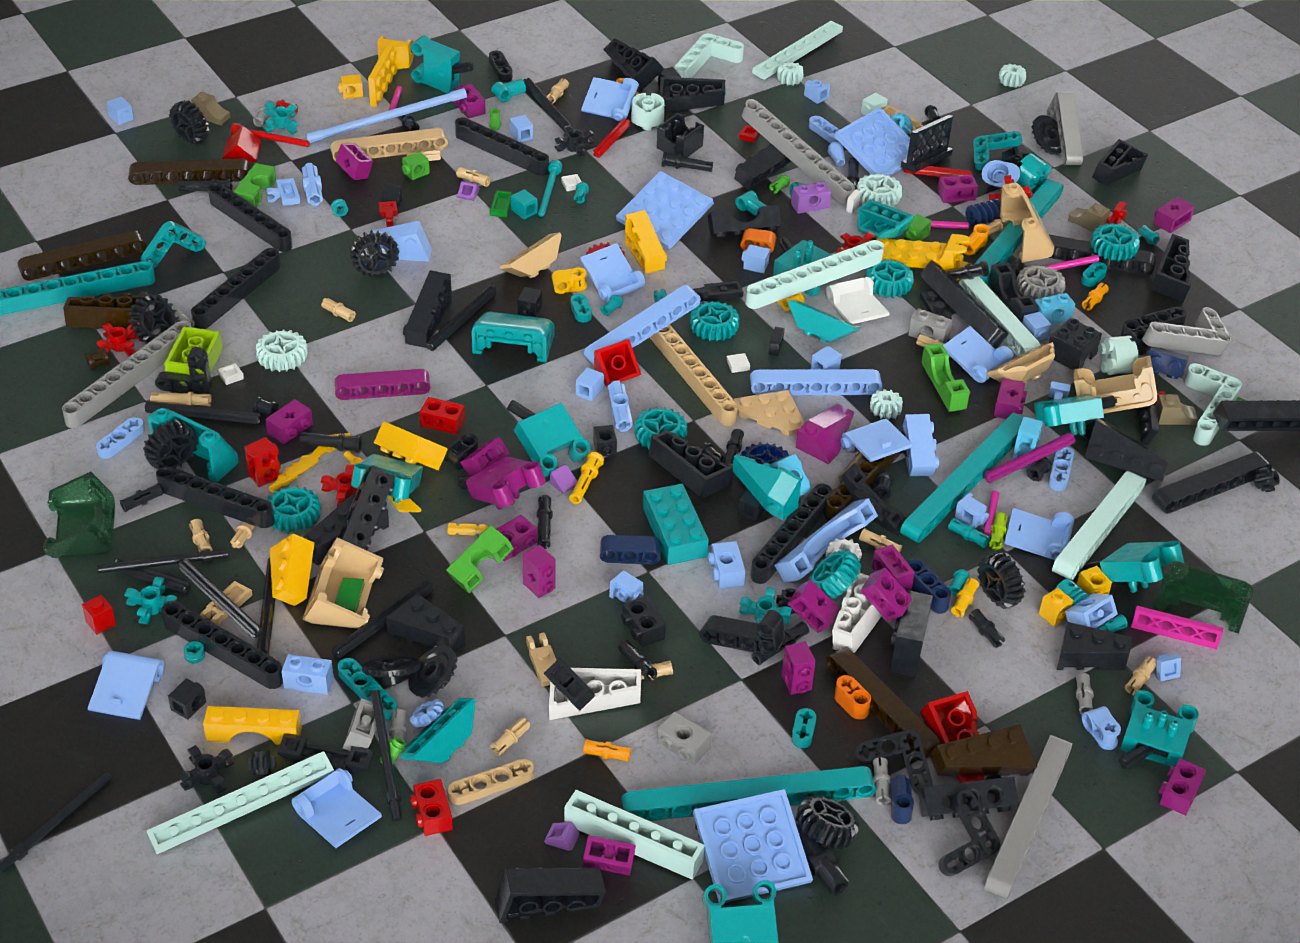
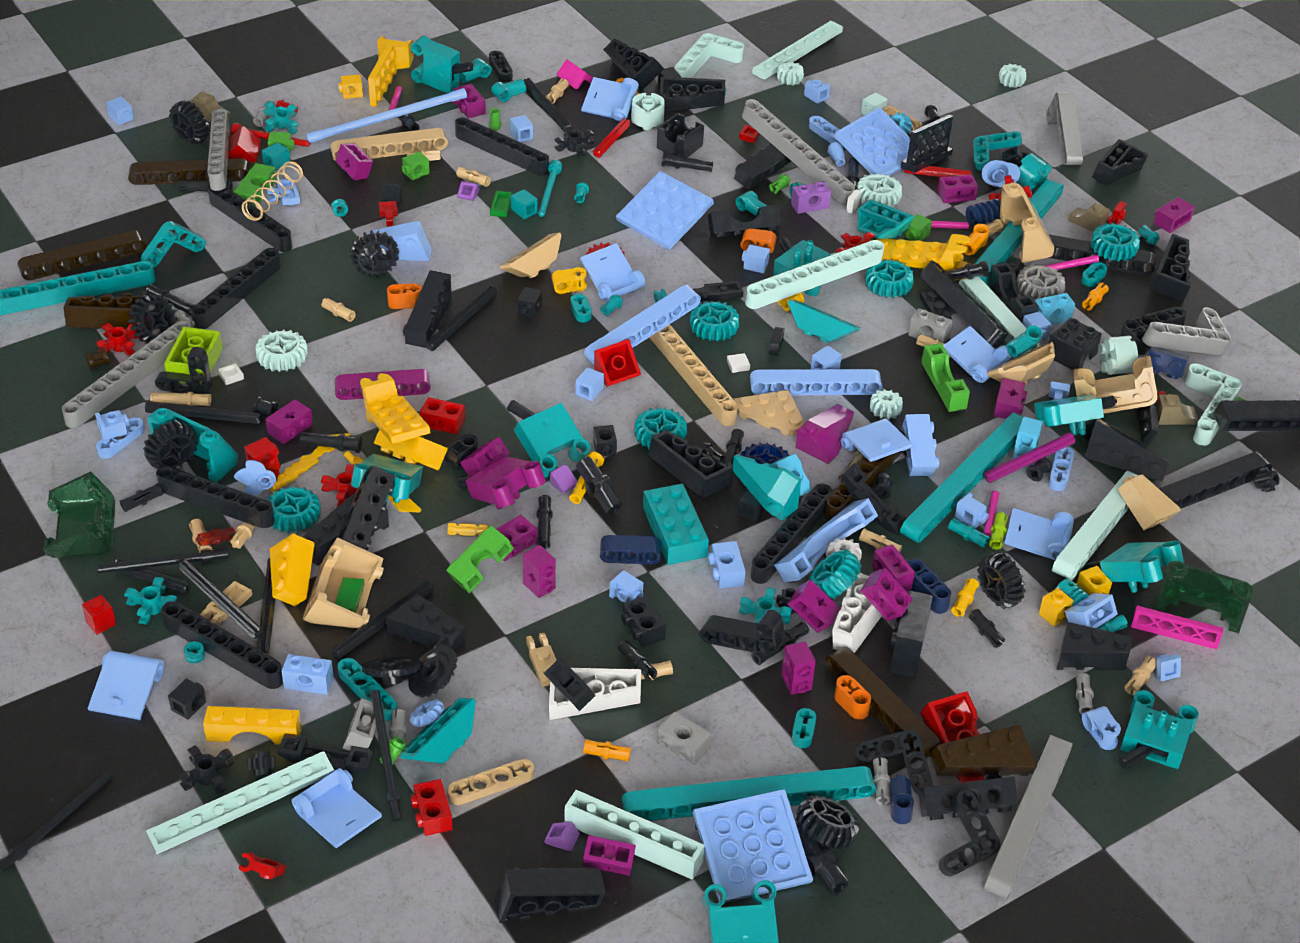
(112, 424): none -> light blue brick
(177, 302): none -> black pin
(215, 536): none -> clear red axle
(218, 150): none -> light grey beam
(253, 477): none -> light blue plate
(257, 204): none -> tan piece
(264, 866): none -> red plate
(276, 156): none -> teal brick
(283, 138): none -> bright green brick
(312, 184): light blue piece -> none
(391, 412): none -> yellow hinge
(403, 295): none -> orange beam
(480, 69): none -> teal piece
(510, 736): tan axle -> none
(513, 329): teal windscreen -> none
(570, 182): white tile -> none
(573, 74): none -> dark pink panel
(599, 485): none -> black piece
(620, 406): light blue piece -> none
(643, 242): yellow wedge -> none
(855, 300): white door -> none
(958, 581): teal pin -> none
(1025, 341): none -> teal piece
(1047, 134): black gear -> none
(1147, 502): none -> tan slope
(1182, 786): magenta brick -> none

